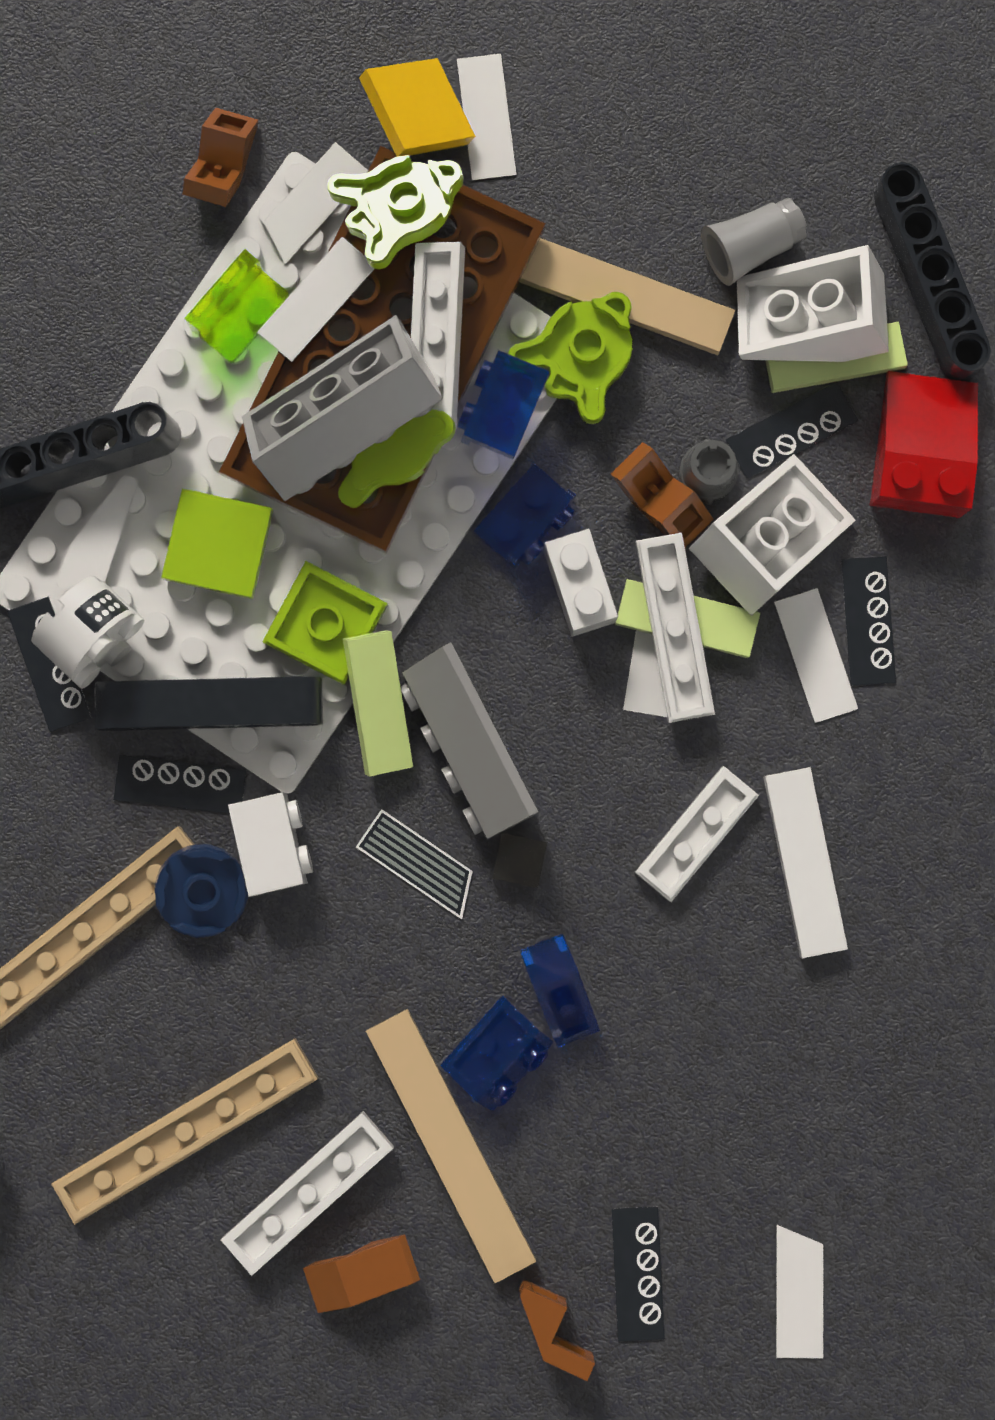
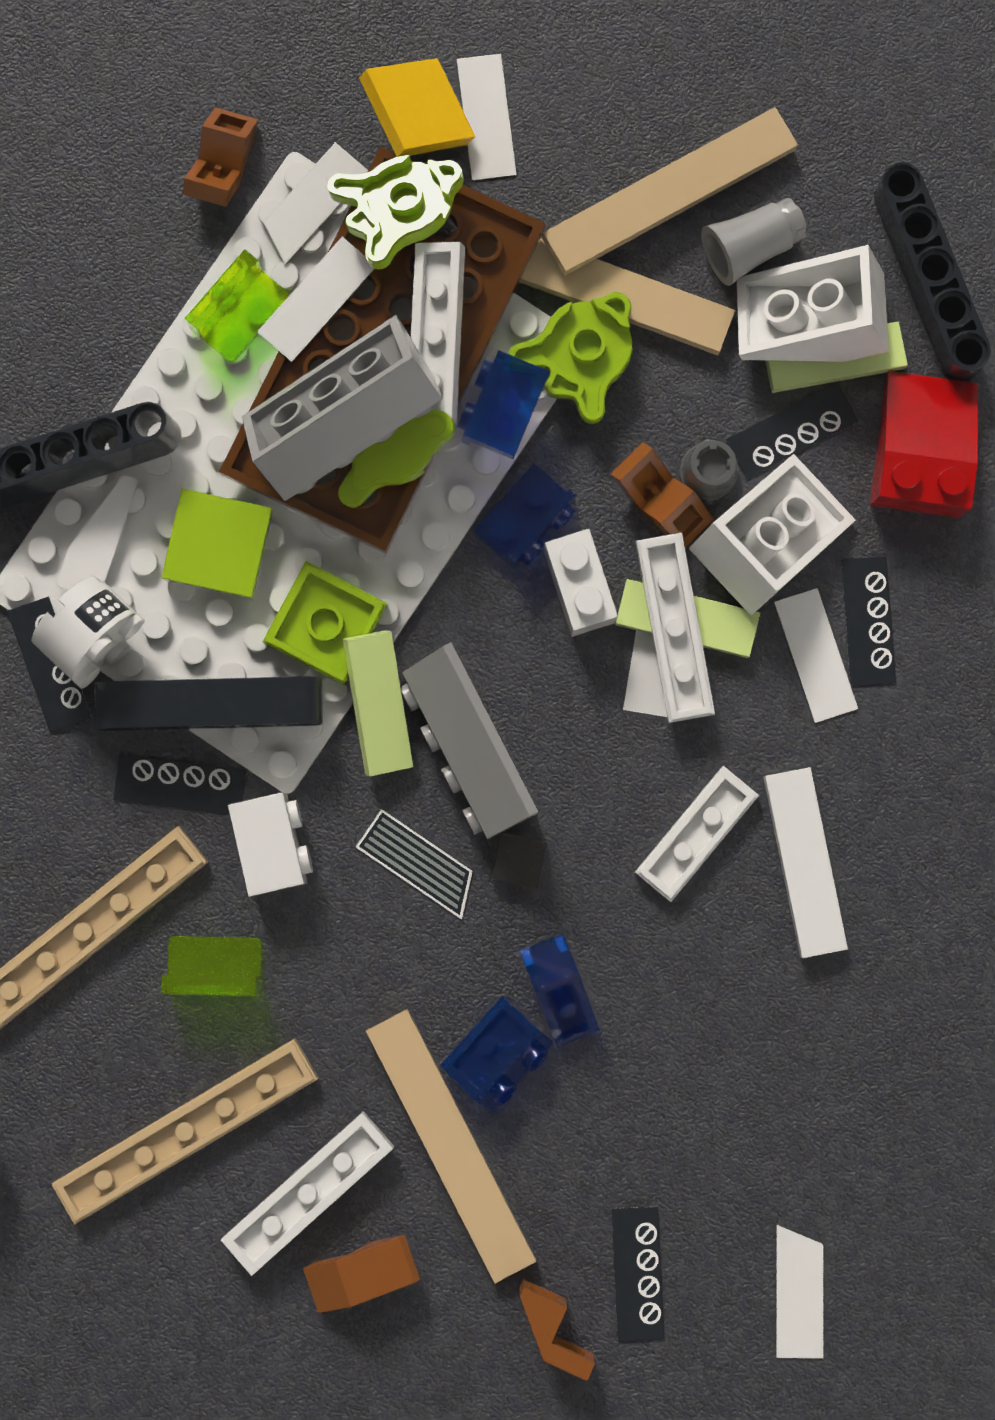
(200, 890): dark blue tile -> none
(213, 966): none -> clear neon green panel
(669, 191): none -> tan tile

